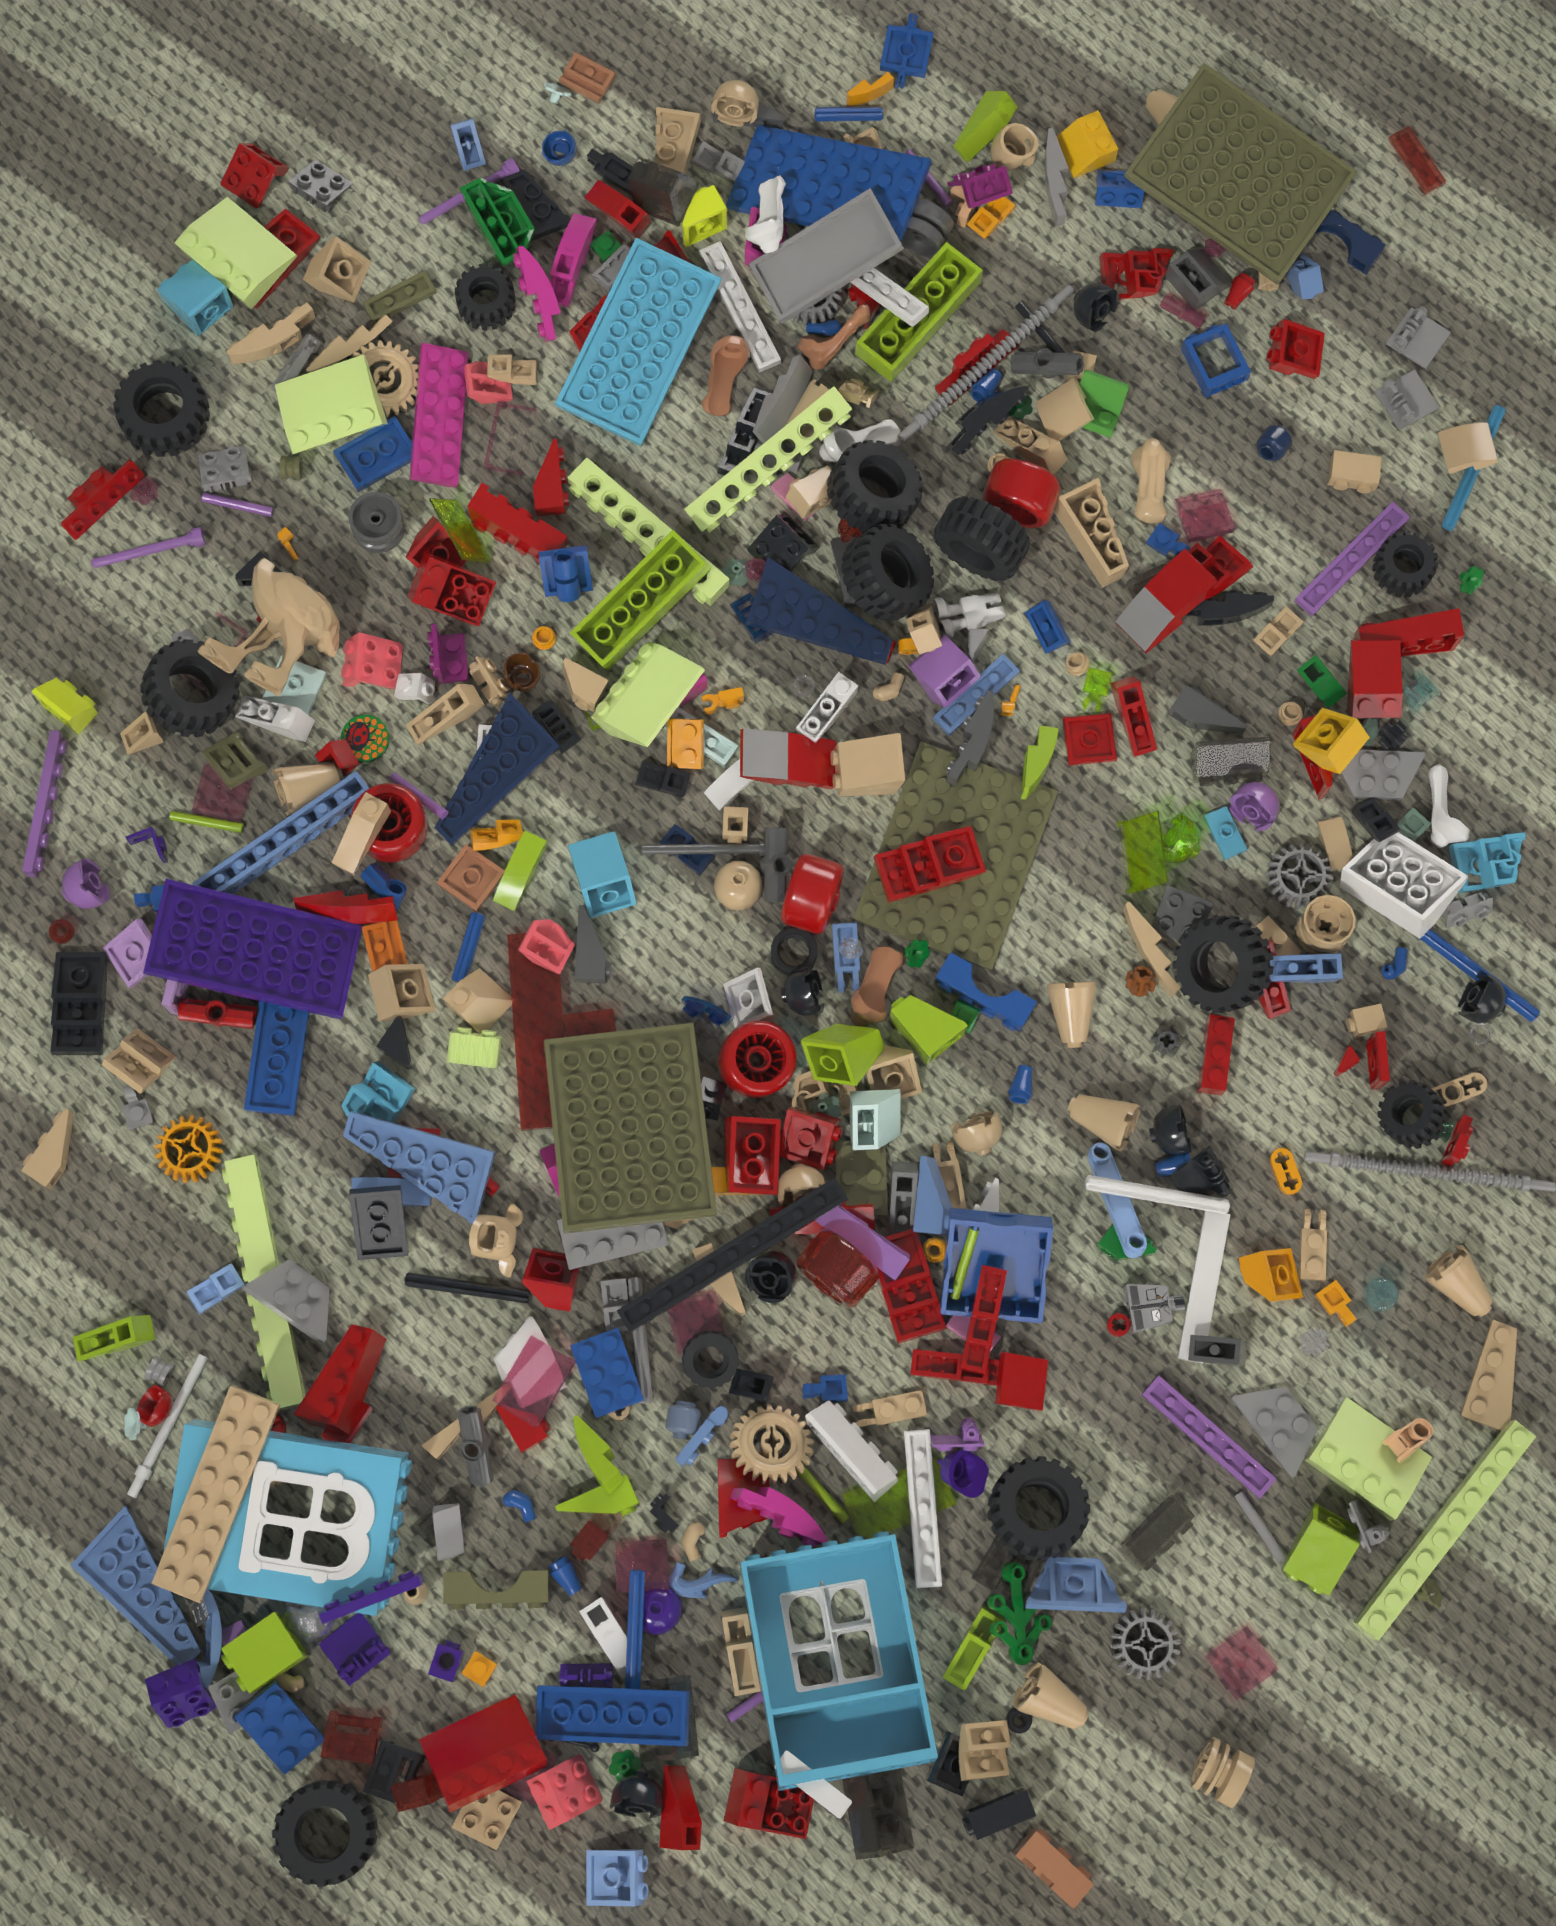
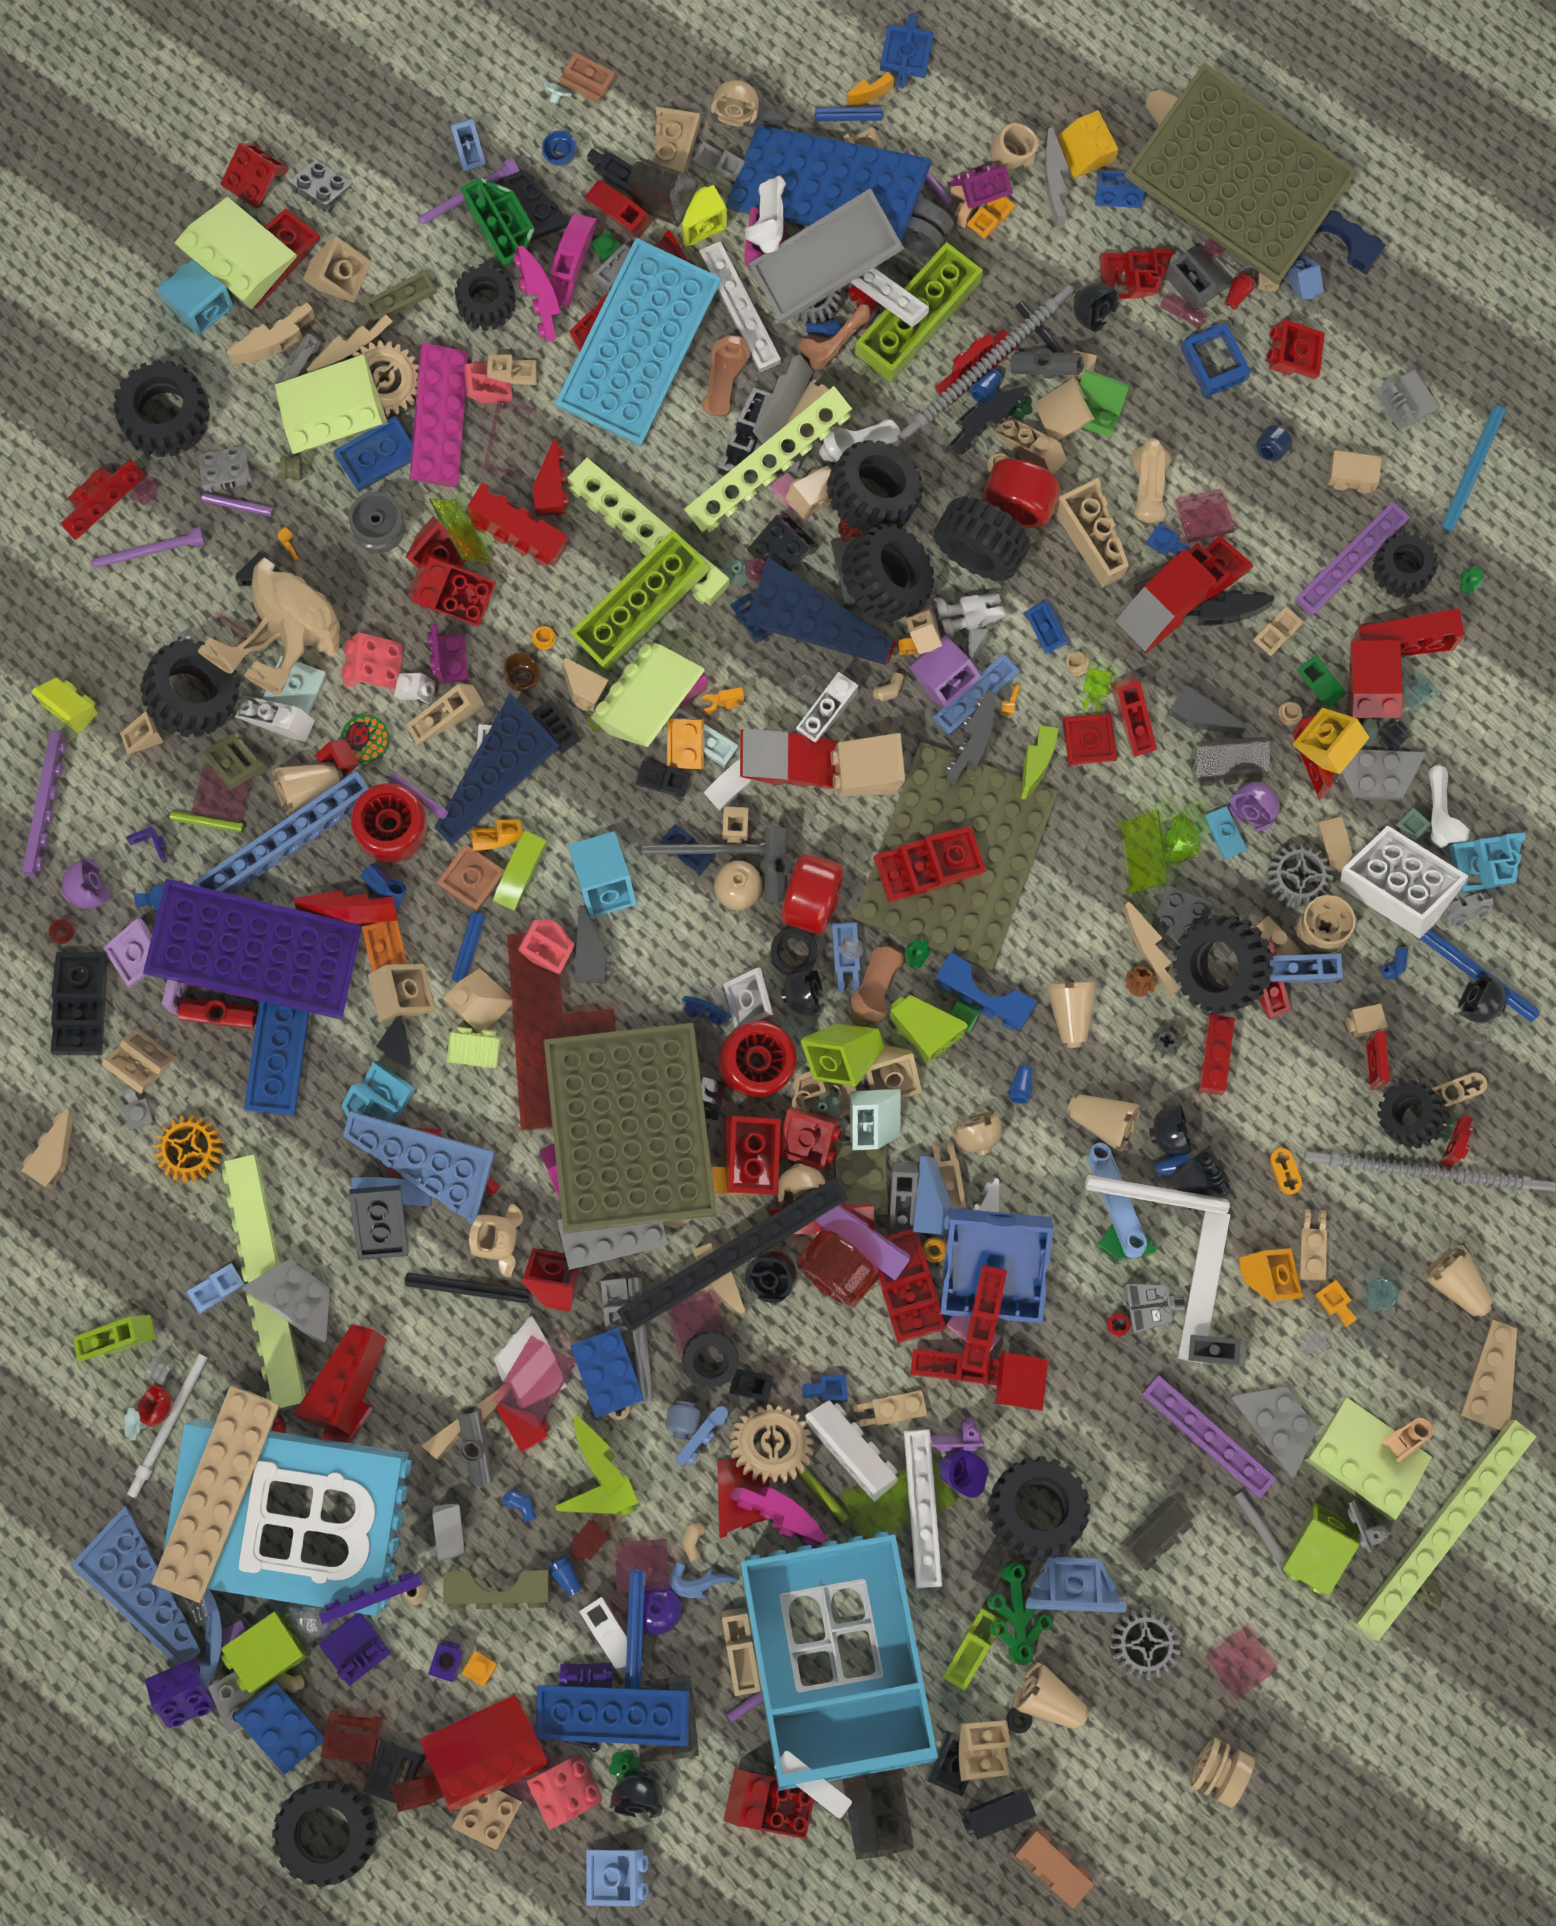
(361, 833): tan slope -> none
(485, 672): tan hinge -> none
(566, 572): blue plate -> none
(664, 1521): black bracket -> none
(680, 1816): red slope -> none
(856, 392): tan plate -> none
(964, 1262): lime bar -> none
(986, 121): lime slope -> none
(1347, 1061): red slope -> none
(1375, 820): black slope -> none
(1417, 160): clear red tile -> none
(1418, 337): light grey hinge -> none
(1468, 447): tan slope -> none

